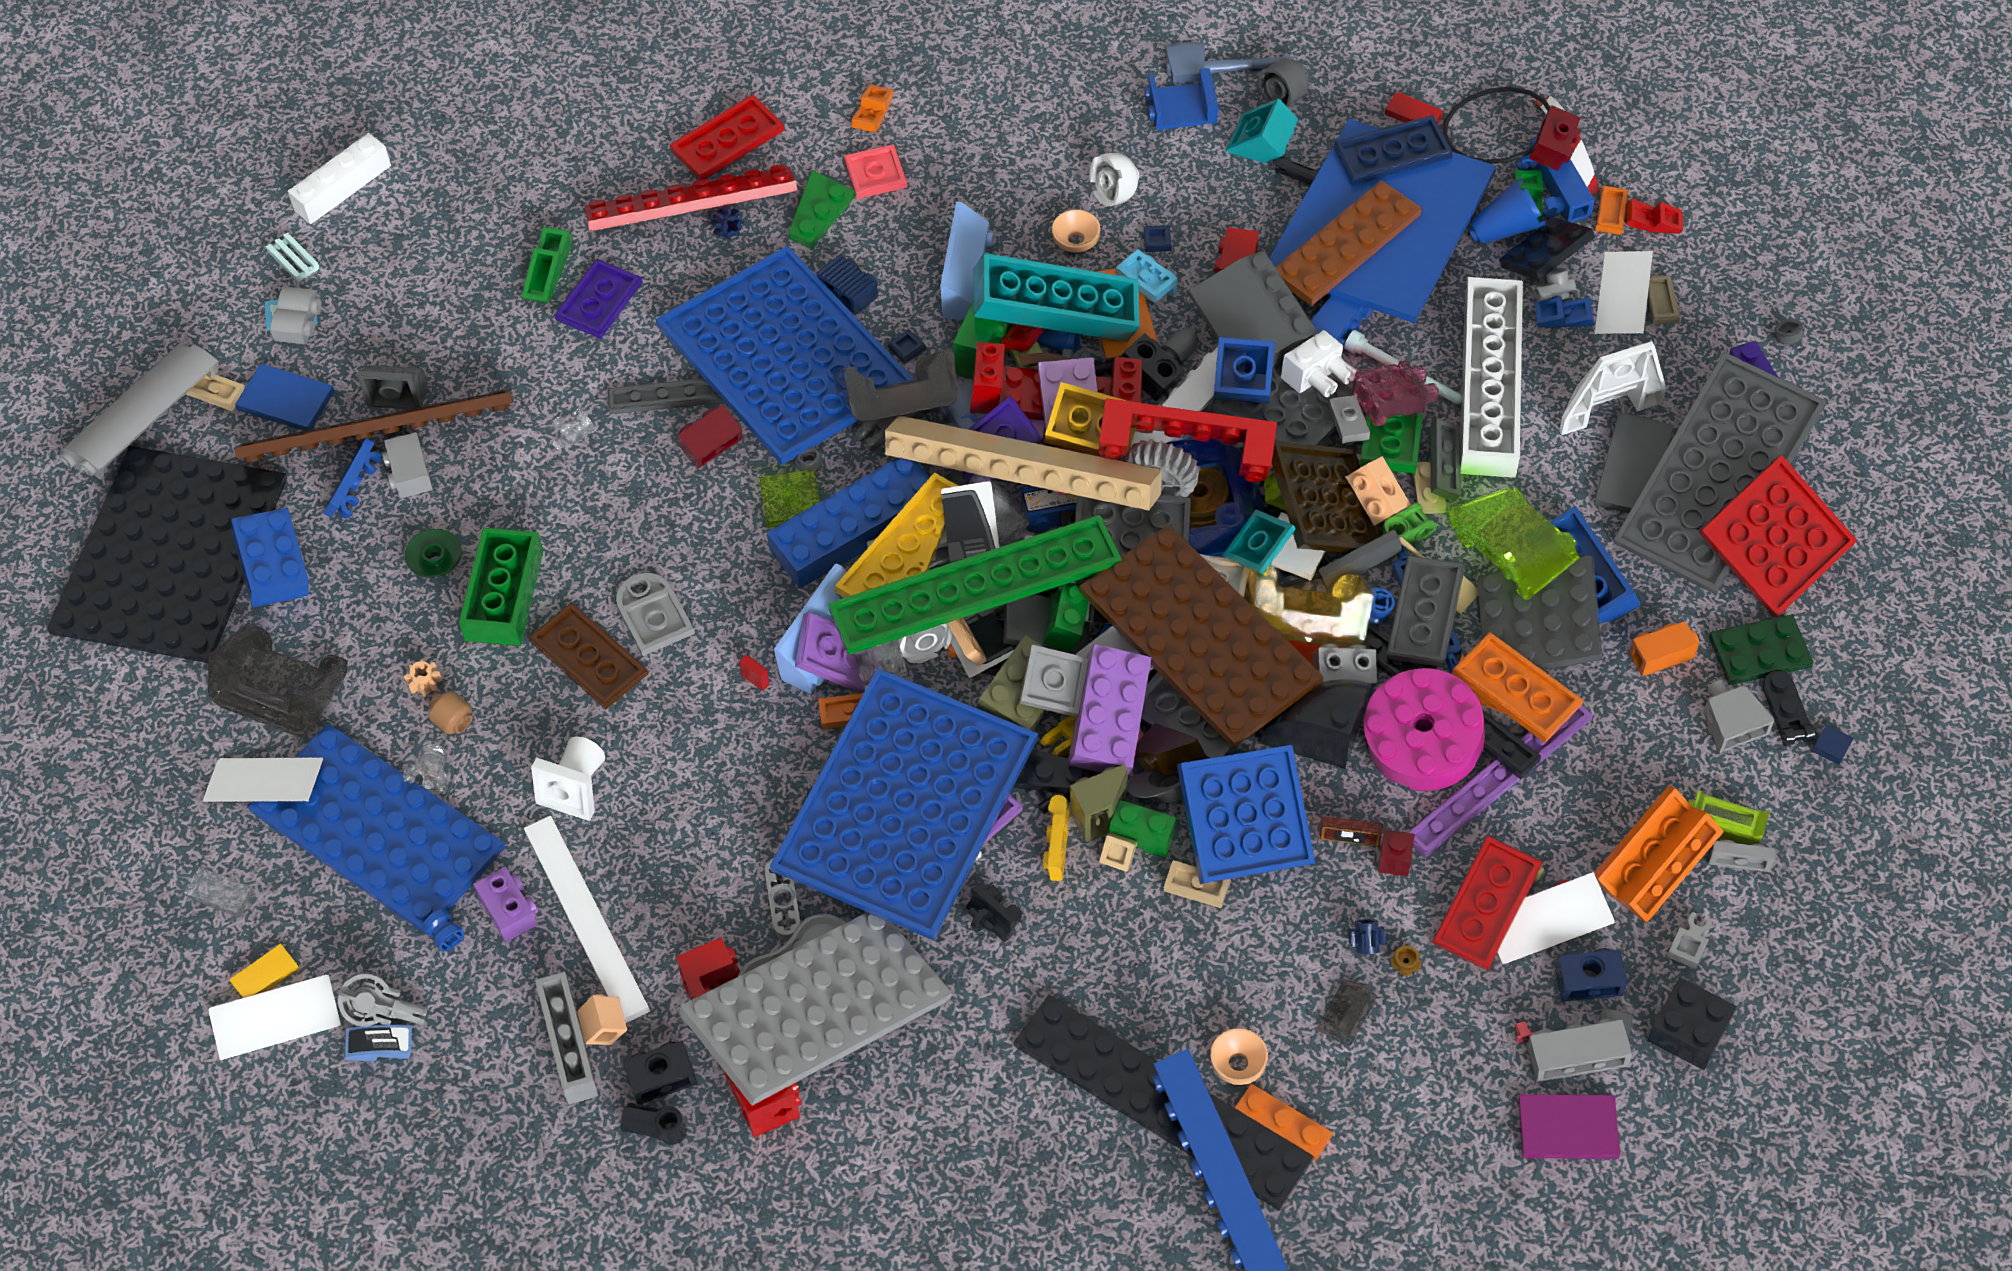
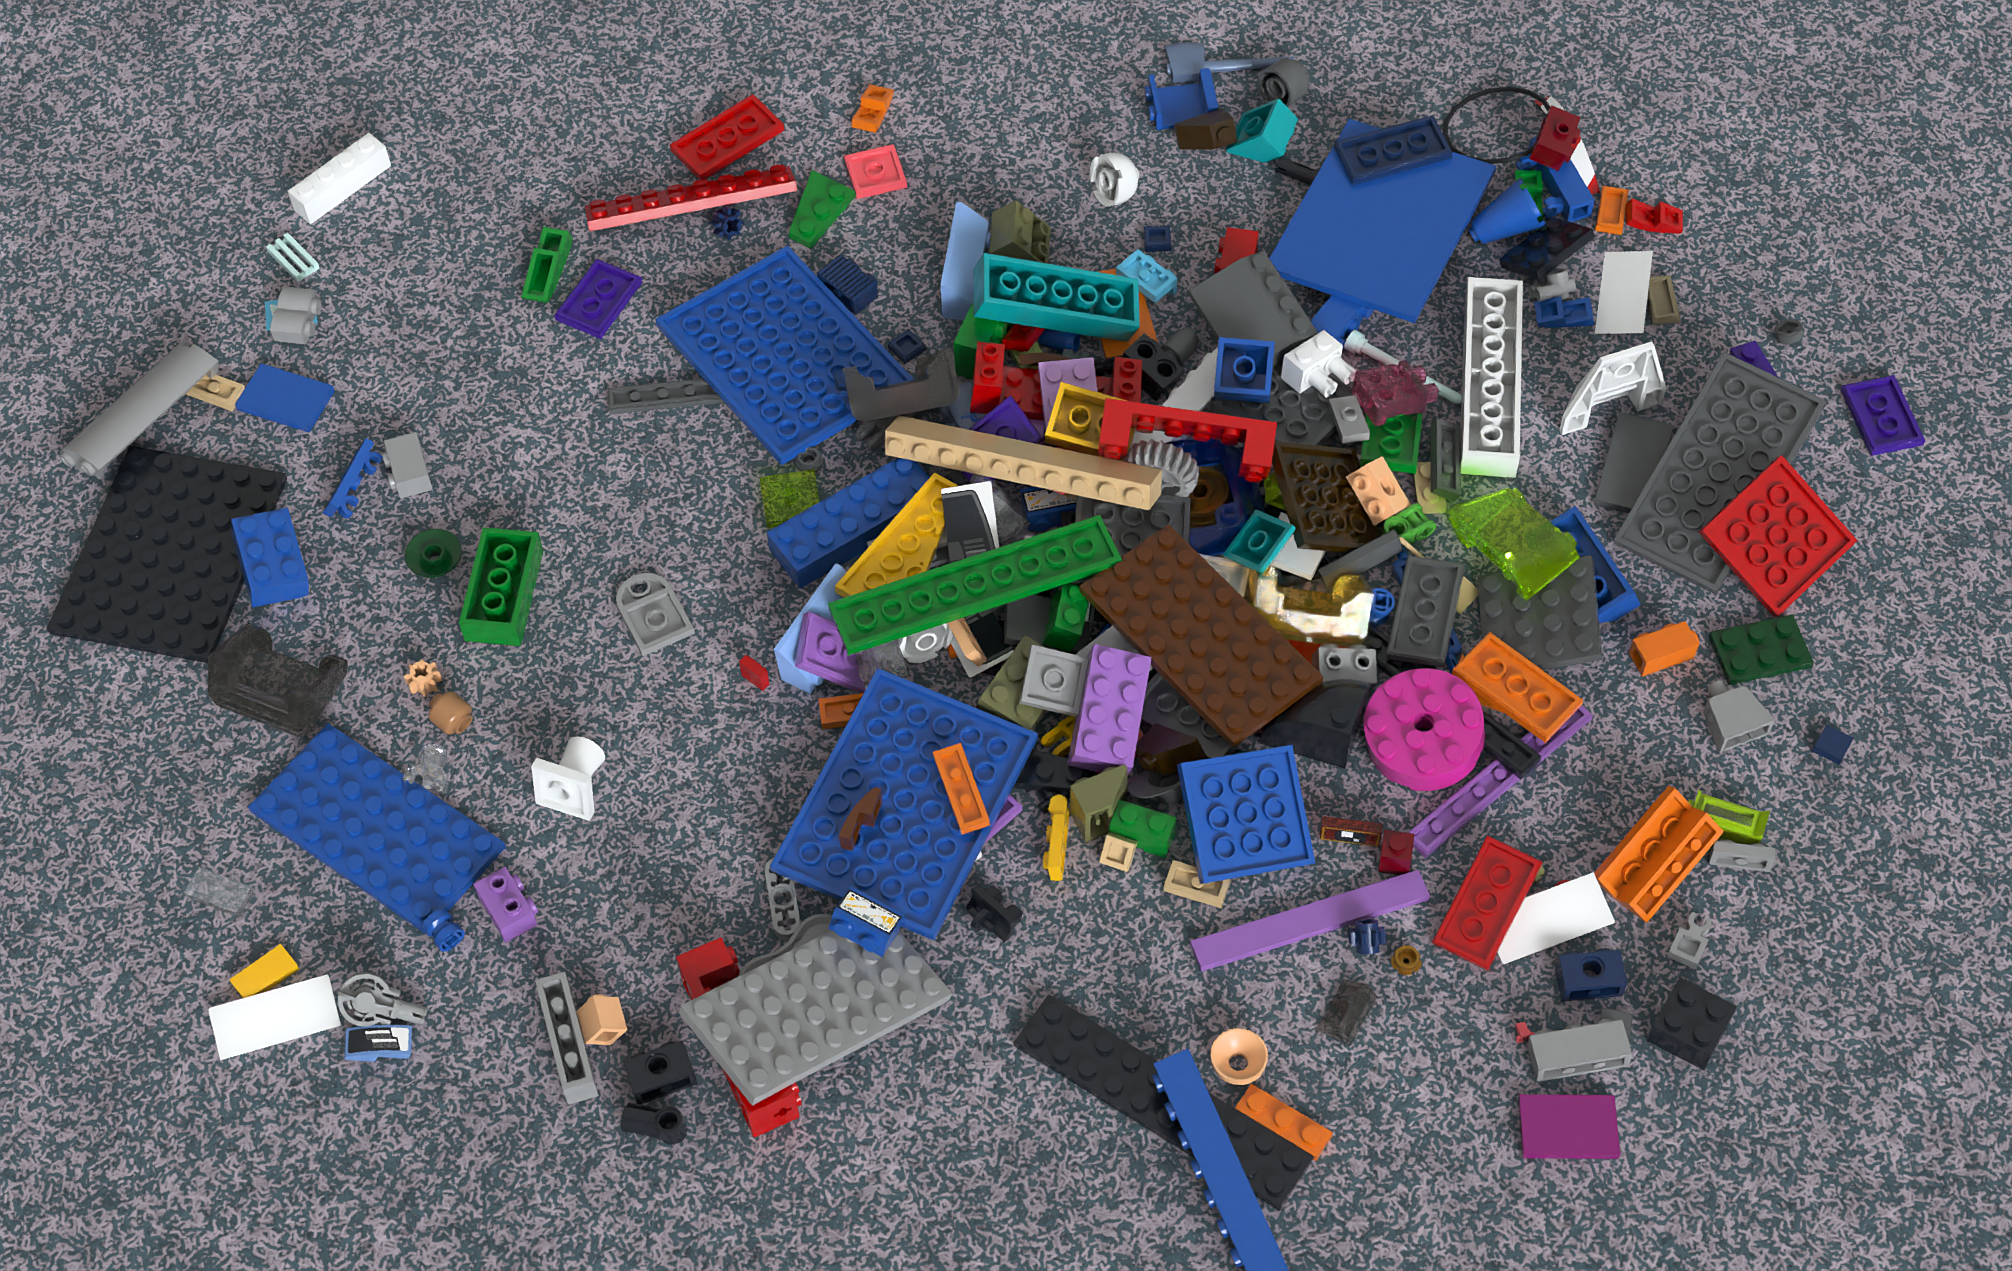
(262, 779): white sticker -> none
(364, 427): reddish brown plate -> none
(393, 386): dark grey slope -> none
(572, 431): clear piece -> none
(585, 918): white tile -> none
(588, 655): reddish brown tile -> none
(709, 436): dark red brick -> none
(863, 813): none -> reddish brown slope
(866, 921): none -> brick
(961, 788): none -> orange plate
(1019, 234): none -> olive slope
(1076, 223): light nougat piece -> none
(1206, 131): none -> dark brown slope
(1309, 920): none -> medium lavender tile
(1347, 242): dark orange plate -> none
(1408, 109): red tile -> none
(1787, 708): black plate -> none
(1882, 415): none -> dark purple tile

